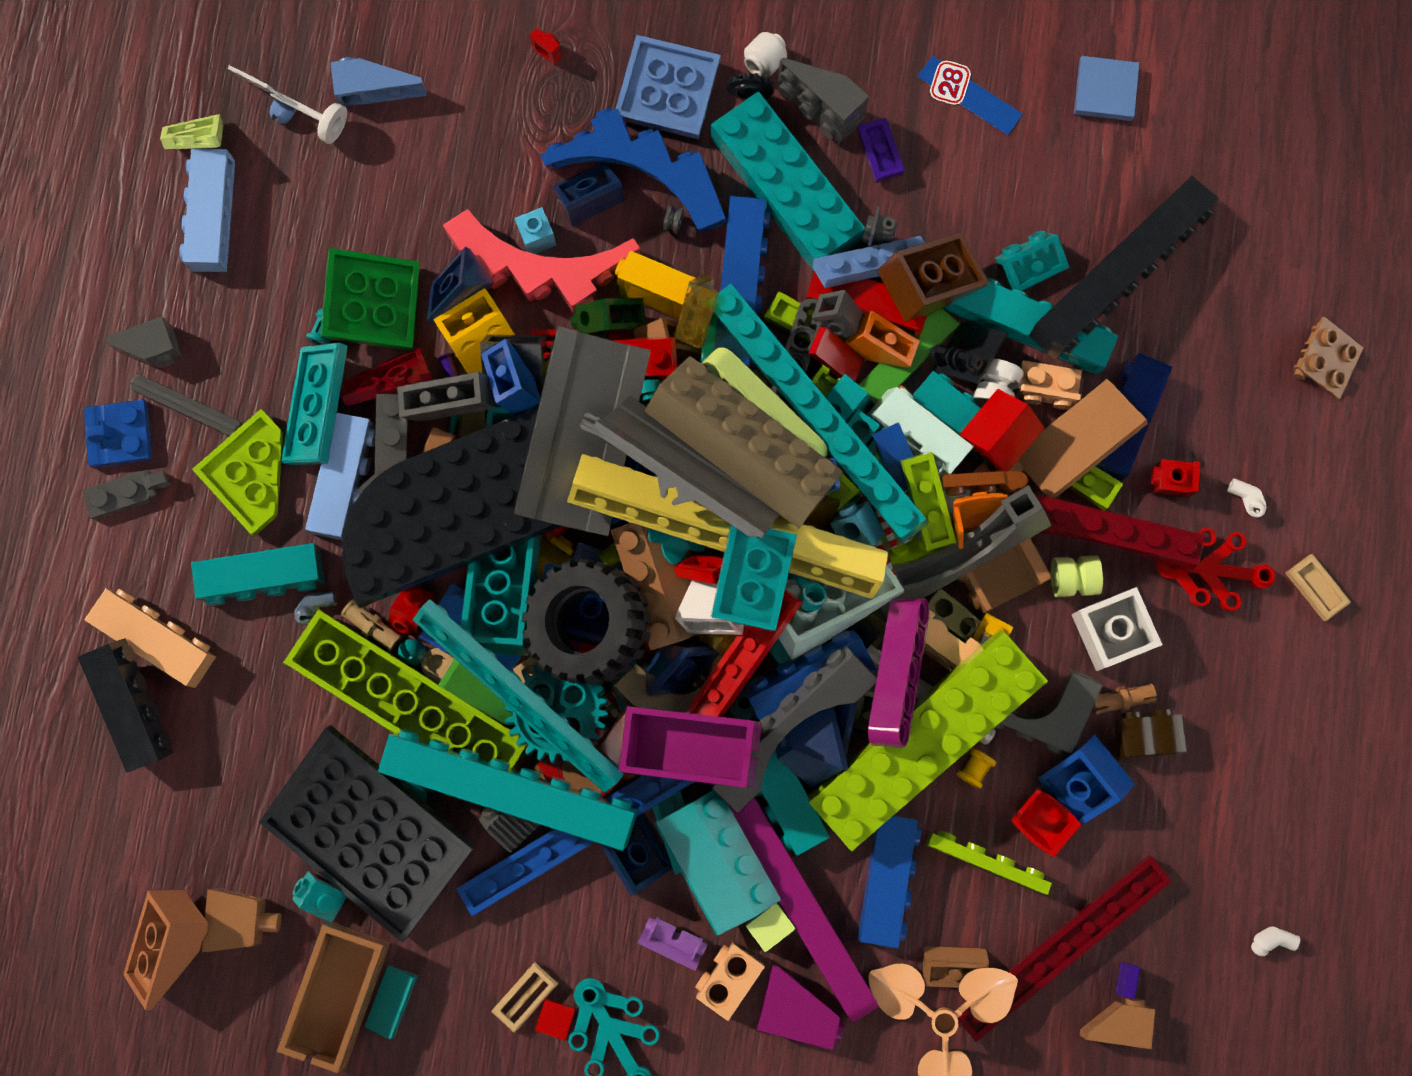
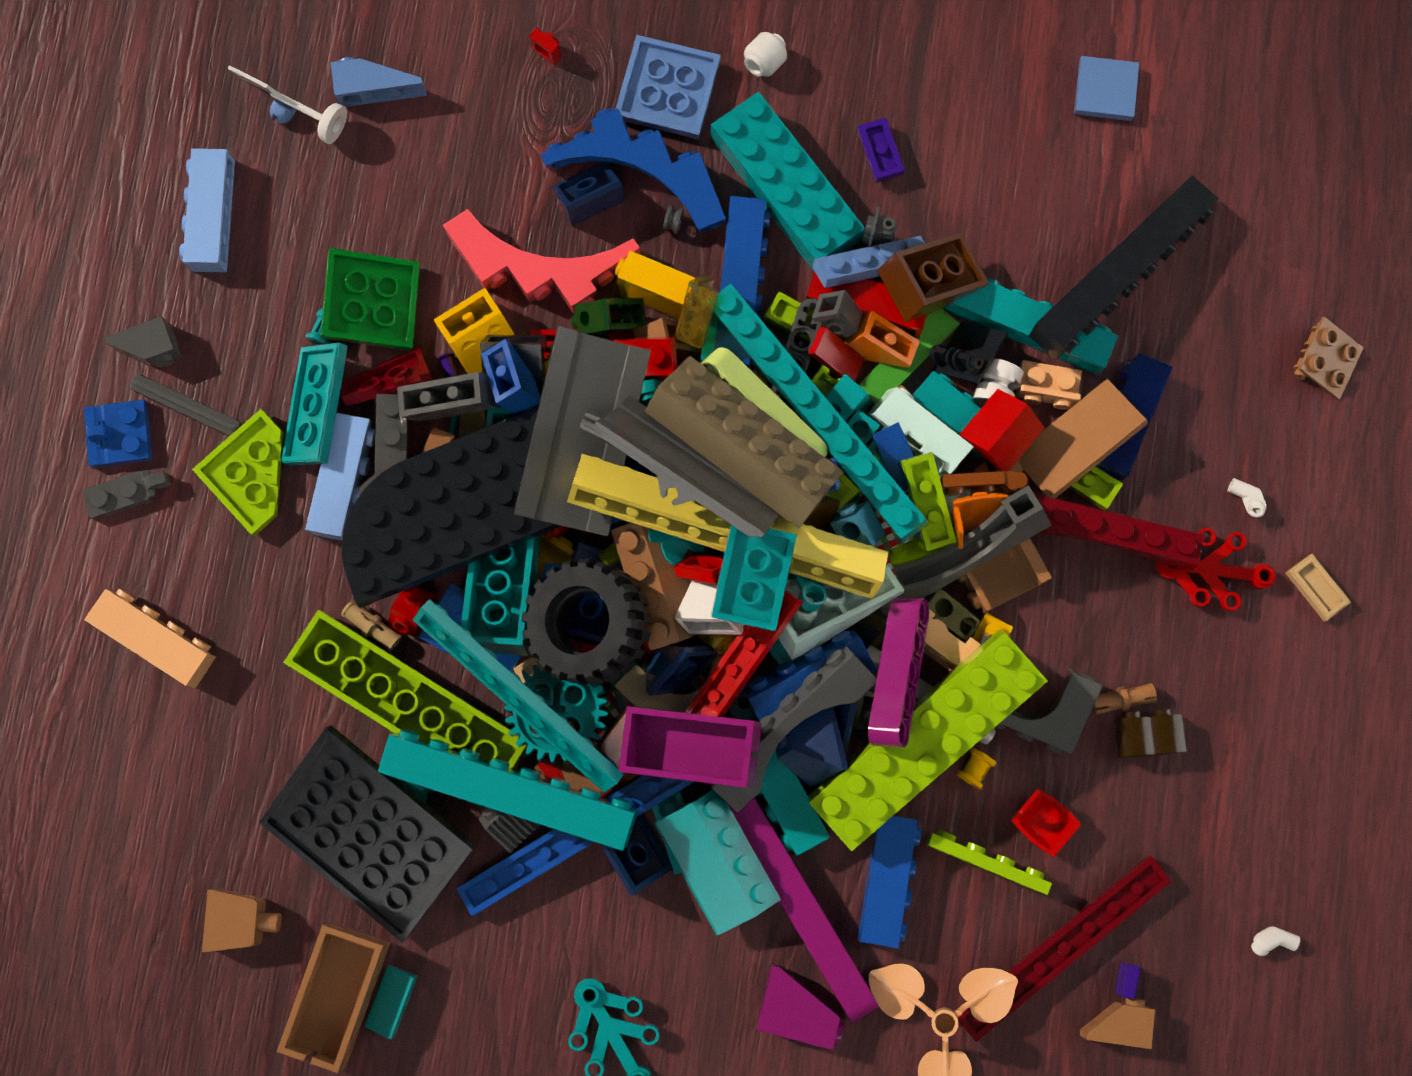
(126, 705): black brick -> none
(163, 944): nougat slope -> none
(193, 134): yellowish green wing -> none
(258, 573): teal brick -> none
(311, 603): sand blue arm -> none
(318, 897): teal bracket -> none
(415, 649): teal hinge -> none
(436, 664): tan tile -> none
(457, 283): dark blue slope -> none
(471, 690): bright green slope -> none
(535, 231): medium azure brick -> none
(543, 976): tan tile -> none
(555, 1019): red tile -> none
(663, 939): medium lavender hinge -> none
(736, 984): light nougat brick -> none
(747, 84): black gear -> none
(770, 927): yellowish green panel -> none
(824, 96): dark grey slope -> none
(950, 964): medium nougat slope -> none
(952, 84): blue sticker -> none
(1033, 260): teal bracket -> none
(1081, 575): yellowish green wheel -> none
(1087, 780): blue slope -> none
(1116, 629): white brick -> none
(1165, 484): red brick -> none

